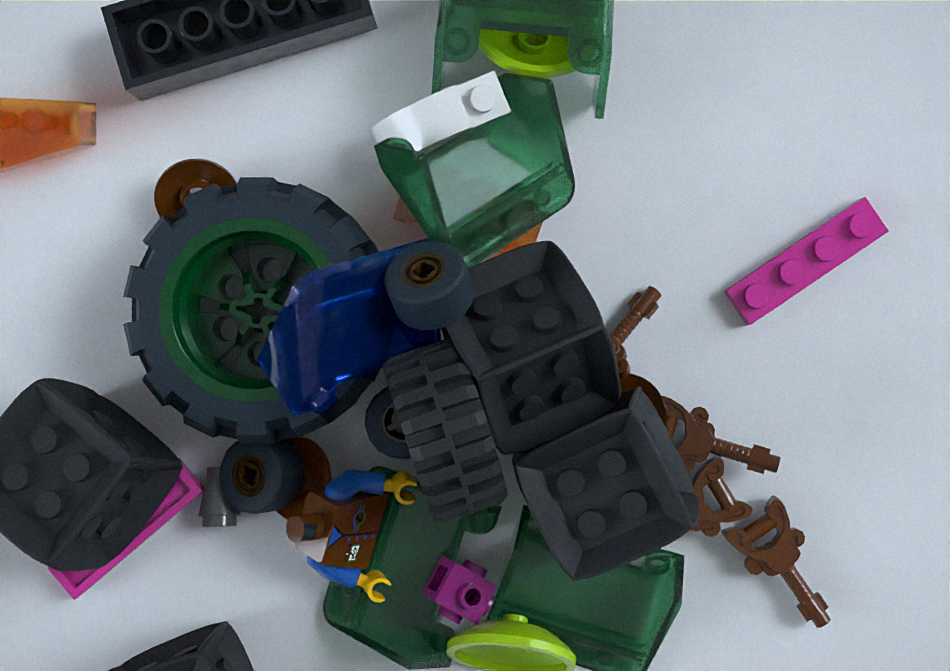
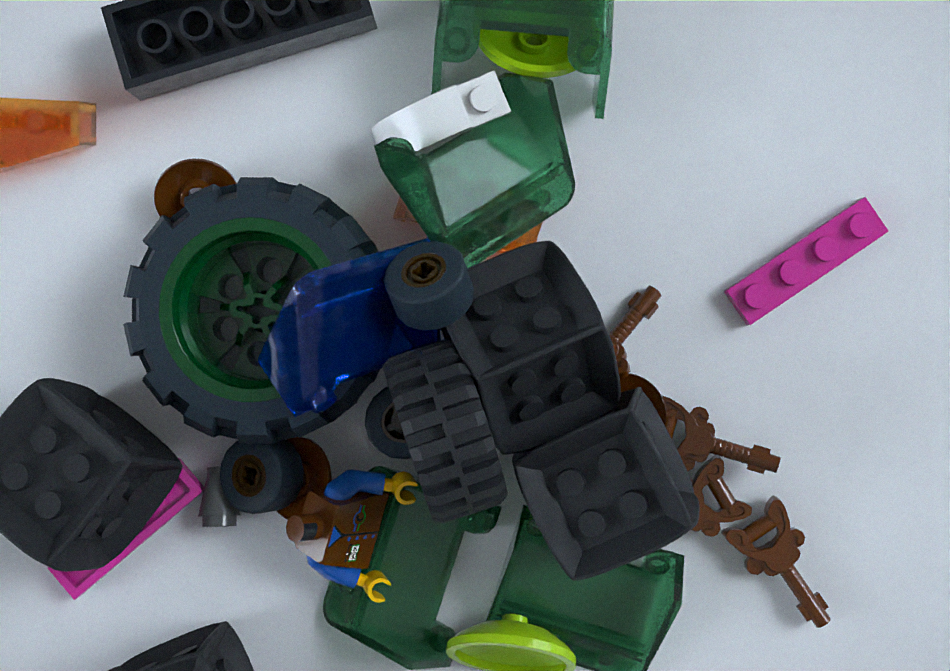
(460, 590): magenta brick -> none

